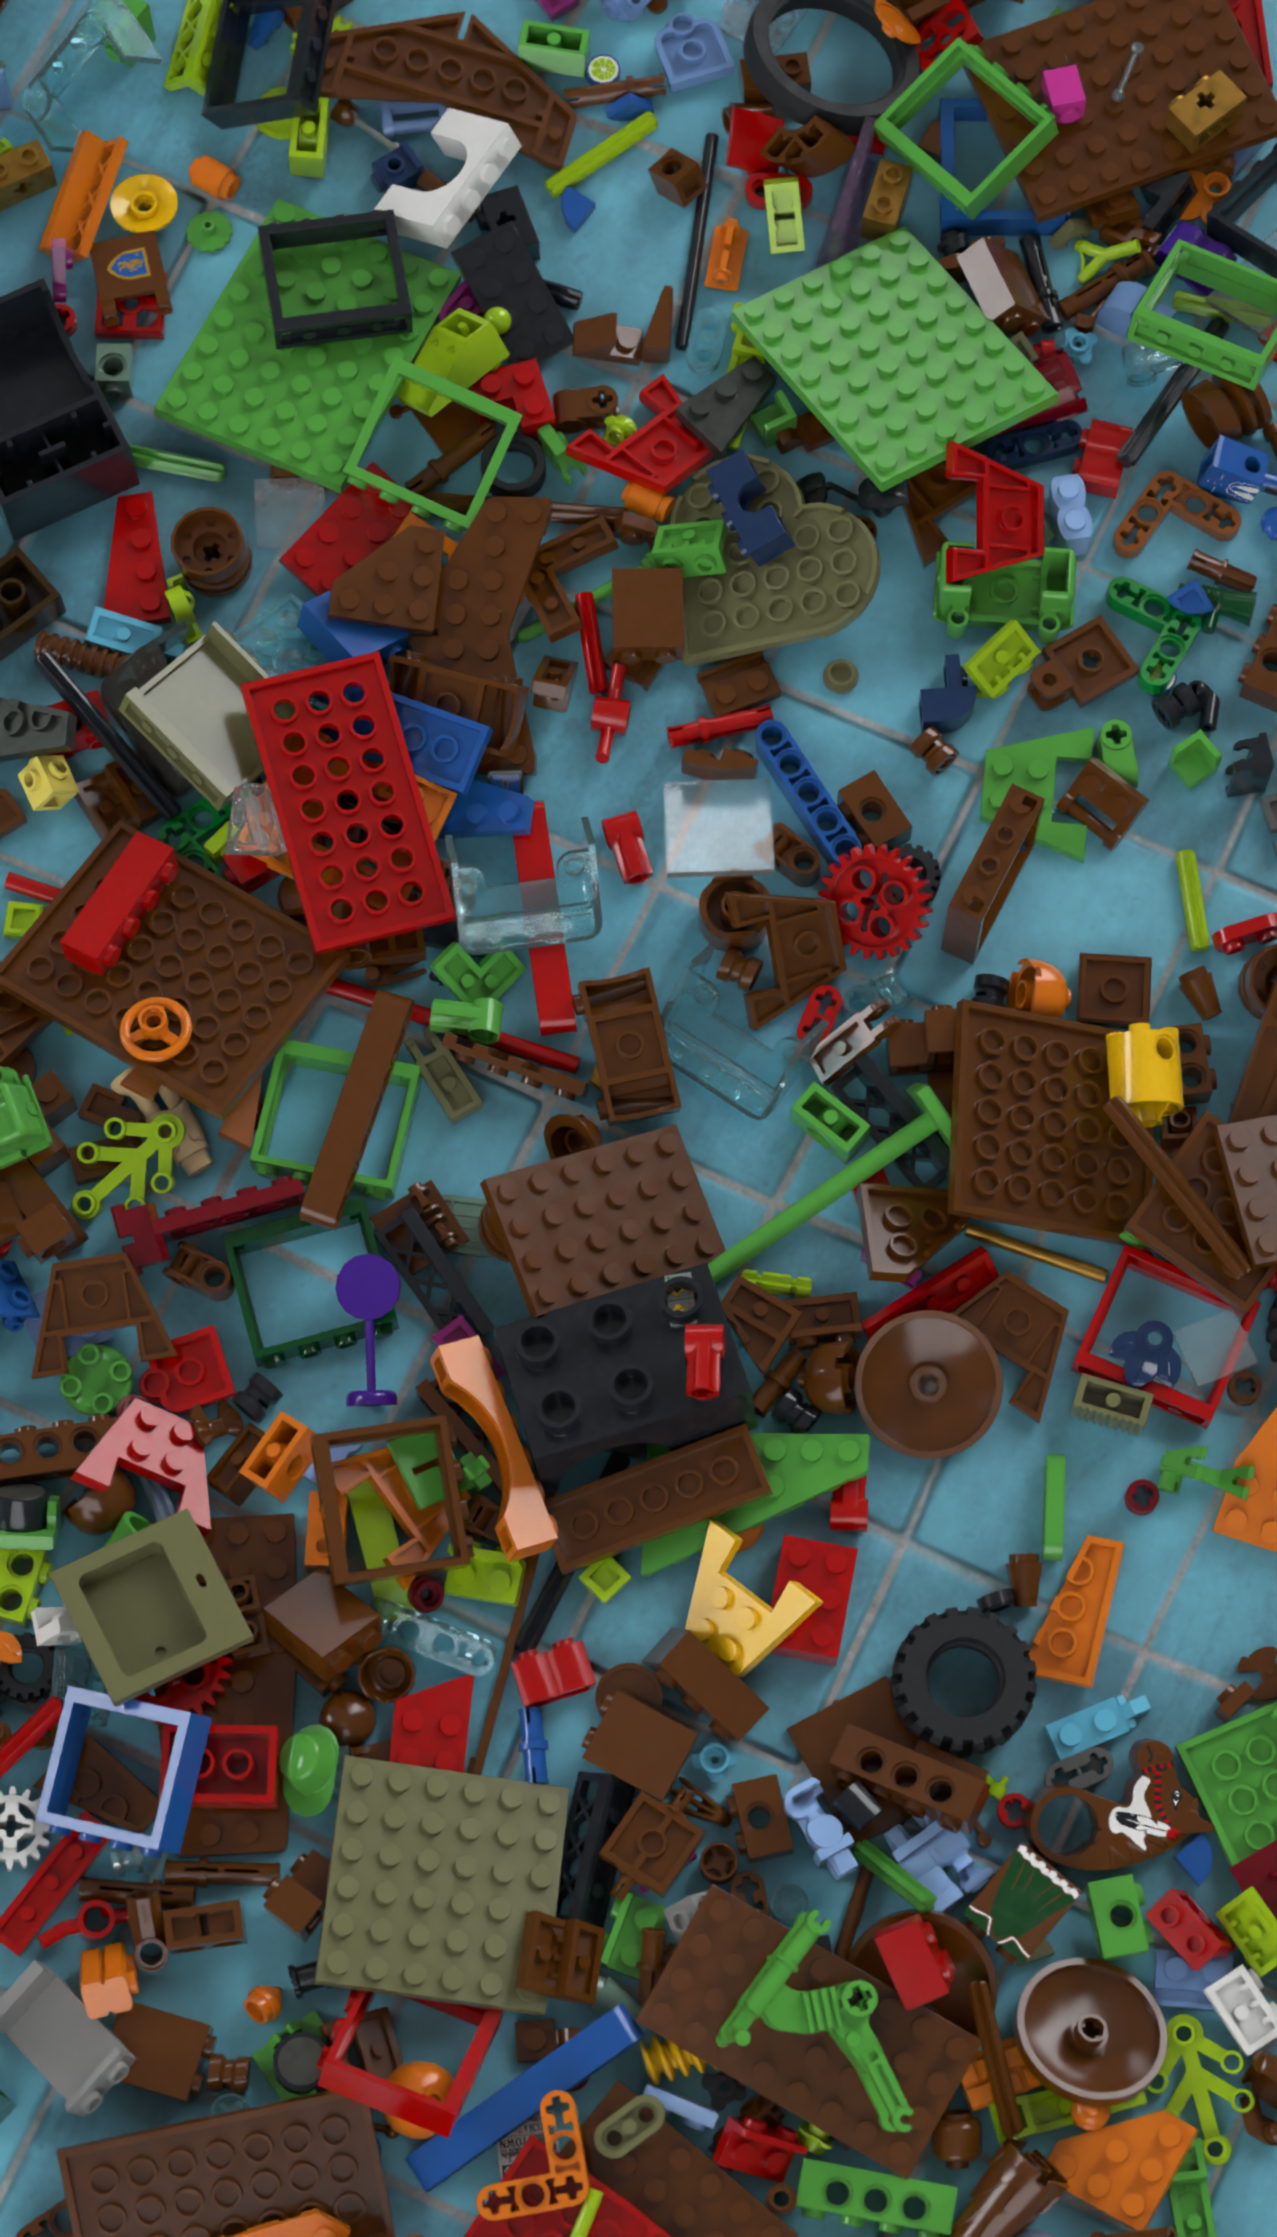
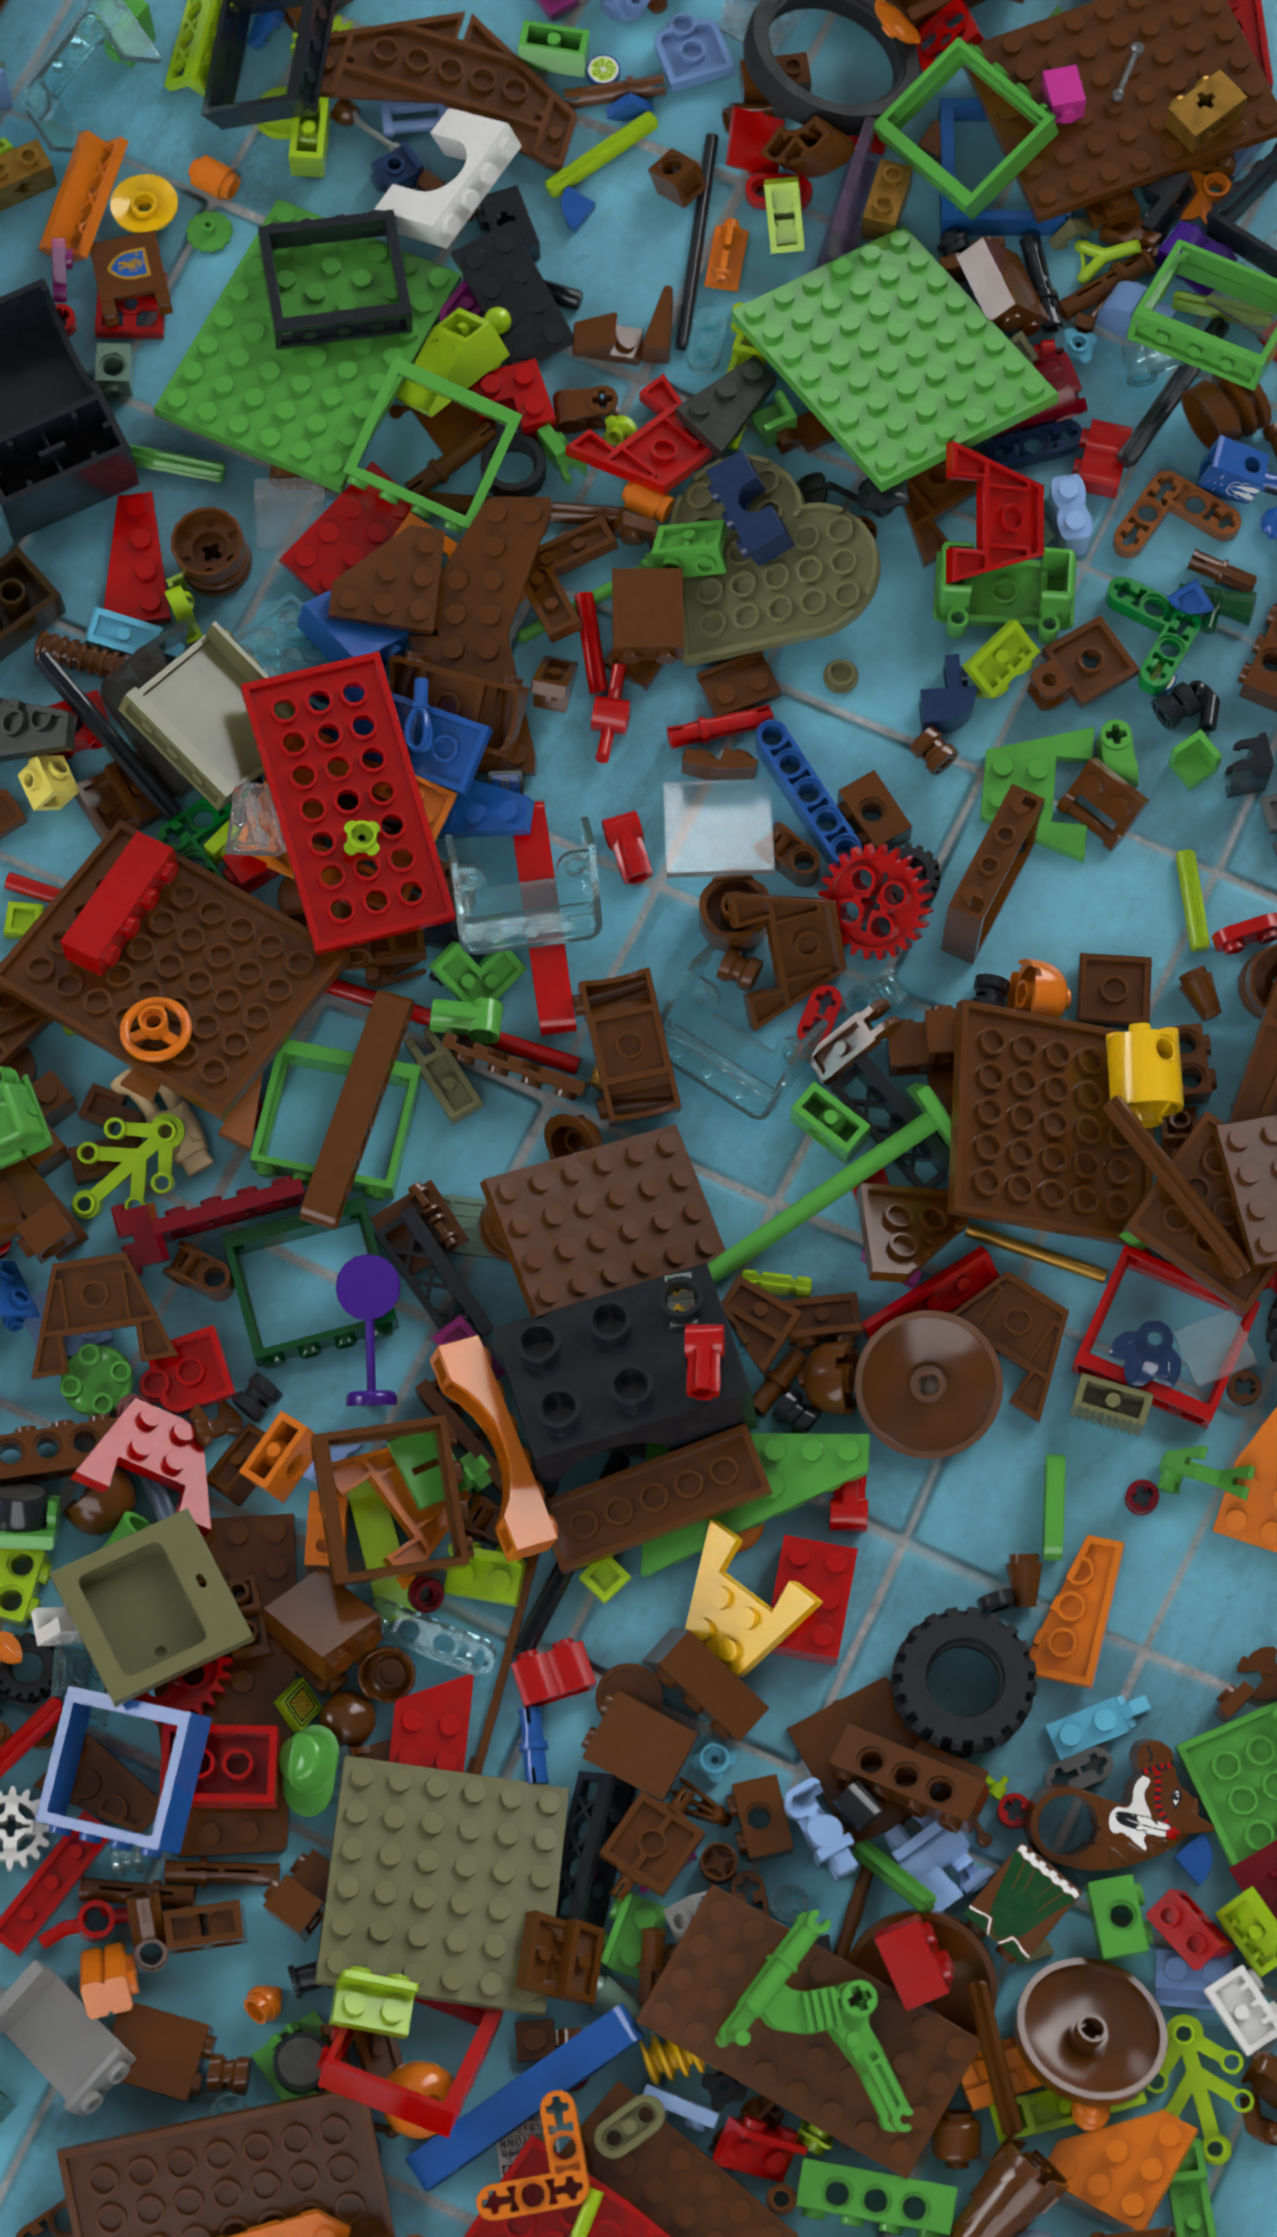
(297, 1704): none -> lime tile
(365, 828): none -> lime plate
(373, 2002): none -> lime bracket
(419, 705): none -> blue piece

